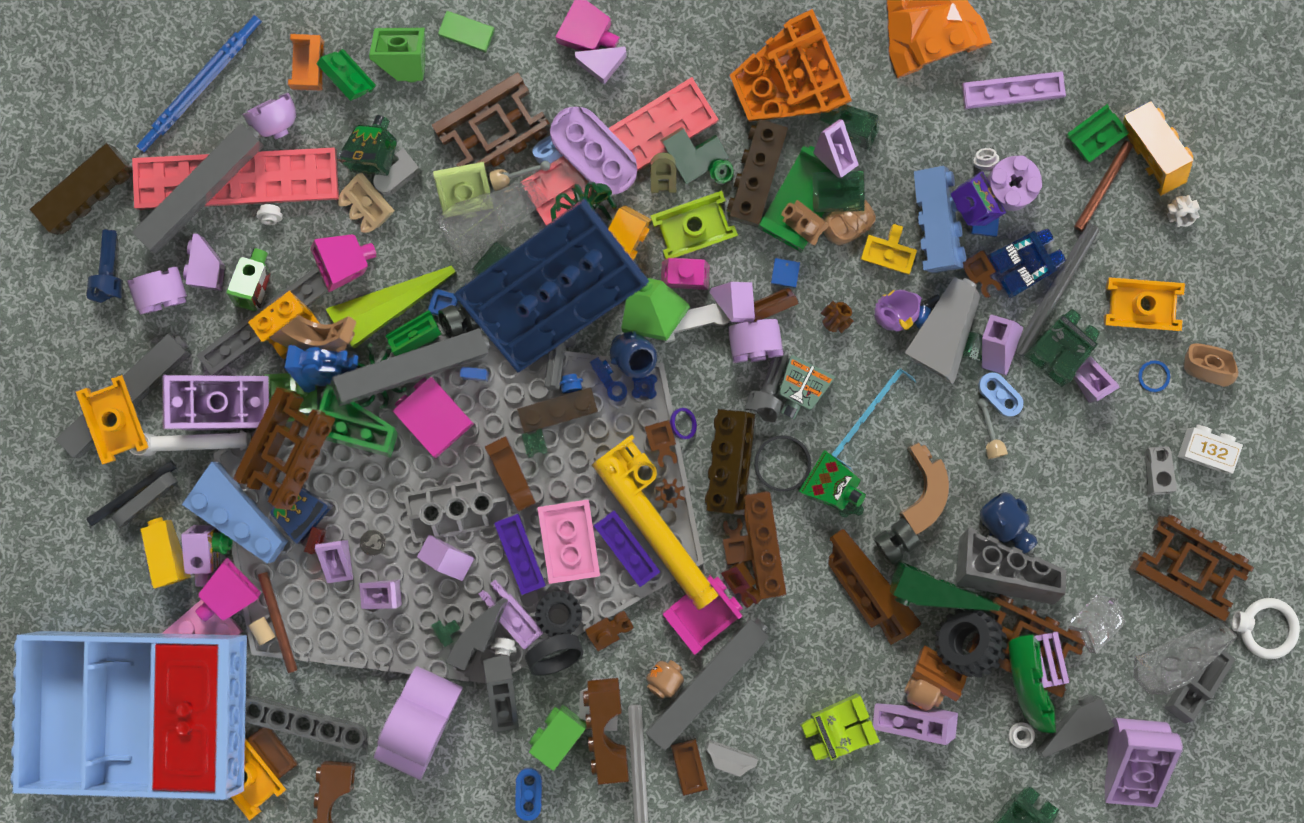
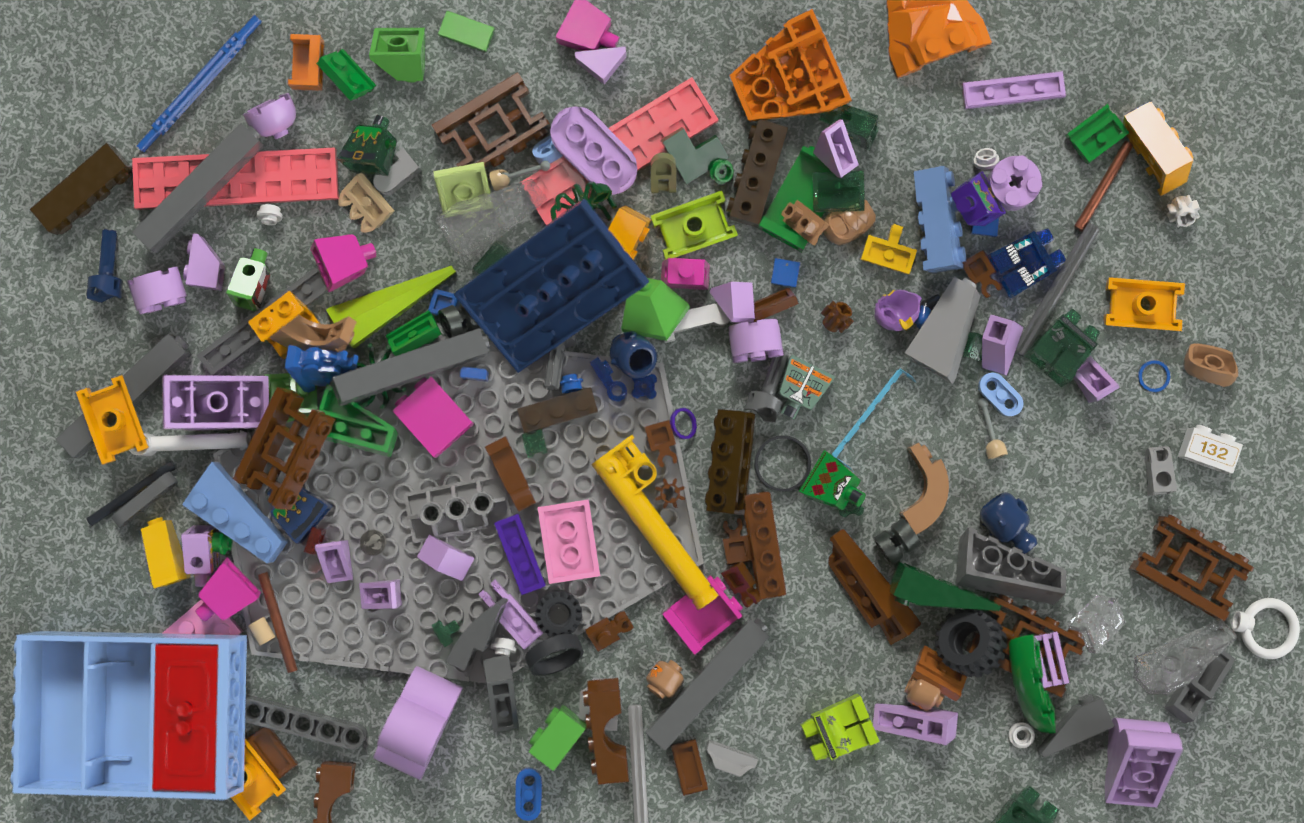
(627, 548): dark purple plate -> none

